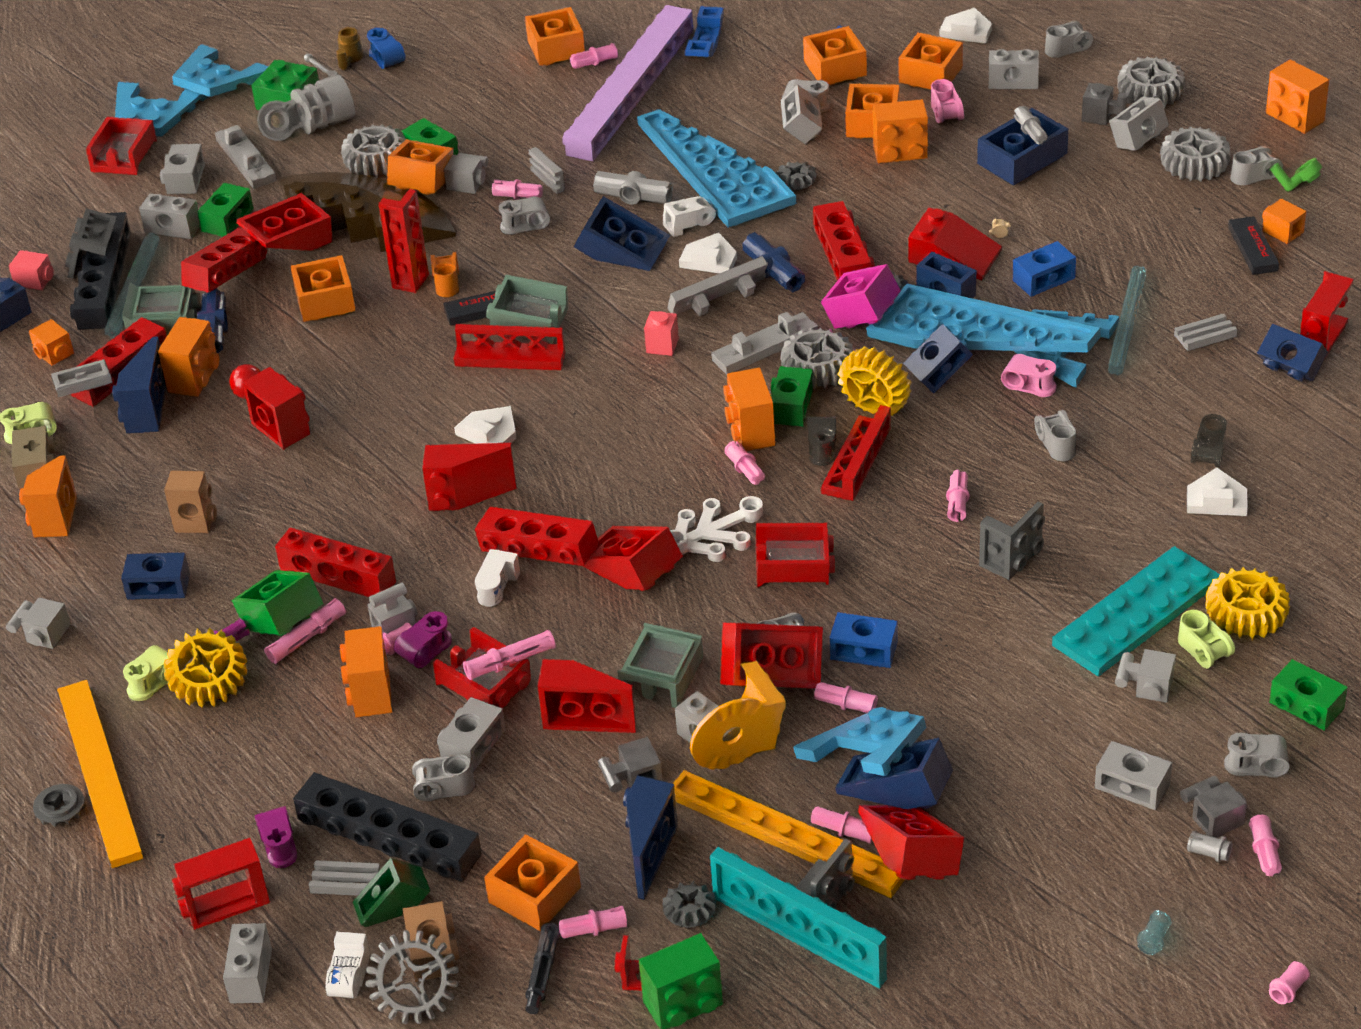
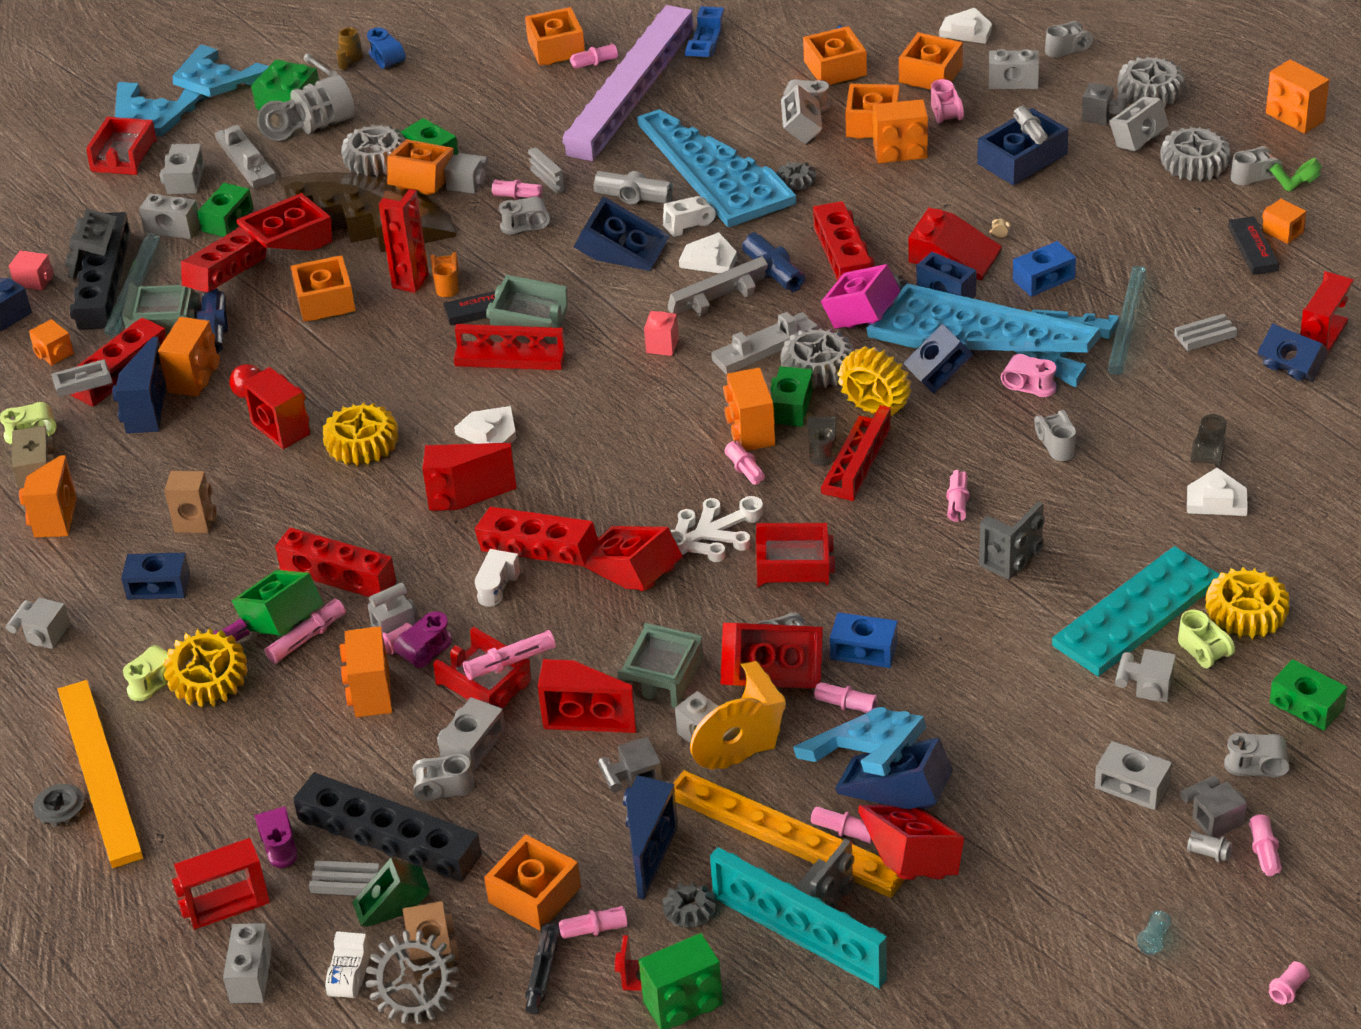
(360, 434): none -> yellow gear

